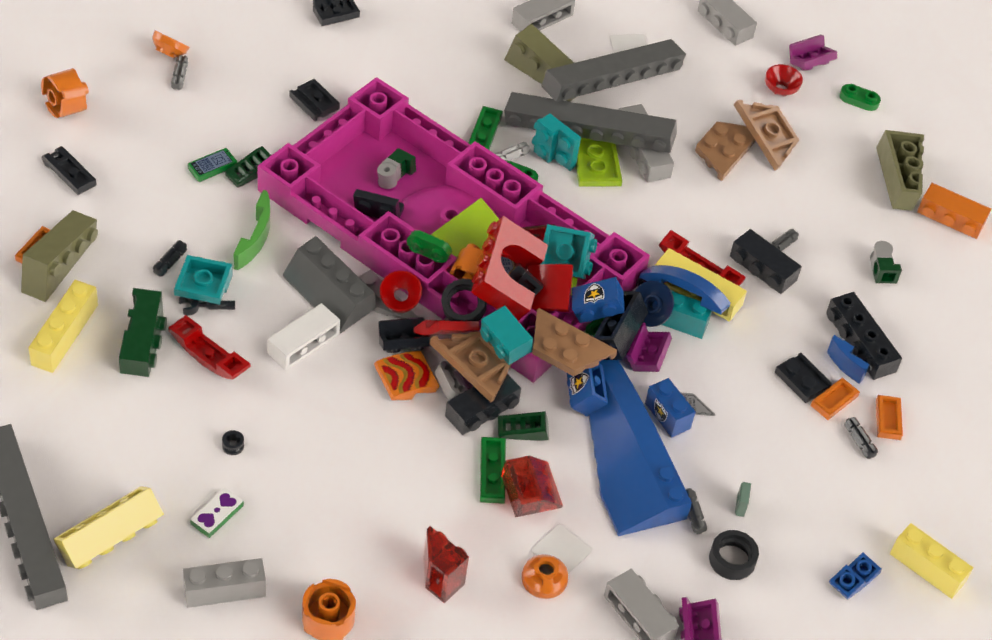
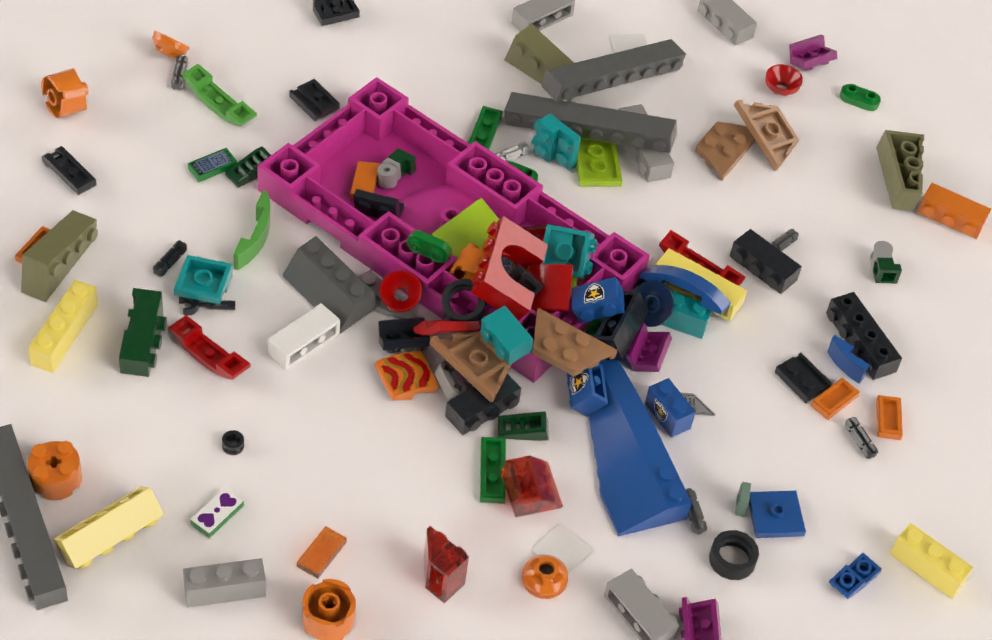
(54, 469): none -> orange brick
(215, 98): none -> bright green slope
(321, 552): none -> clear orange tile
(365, 177): none -> orange tile
(776, 514): none -> blue plate

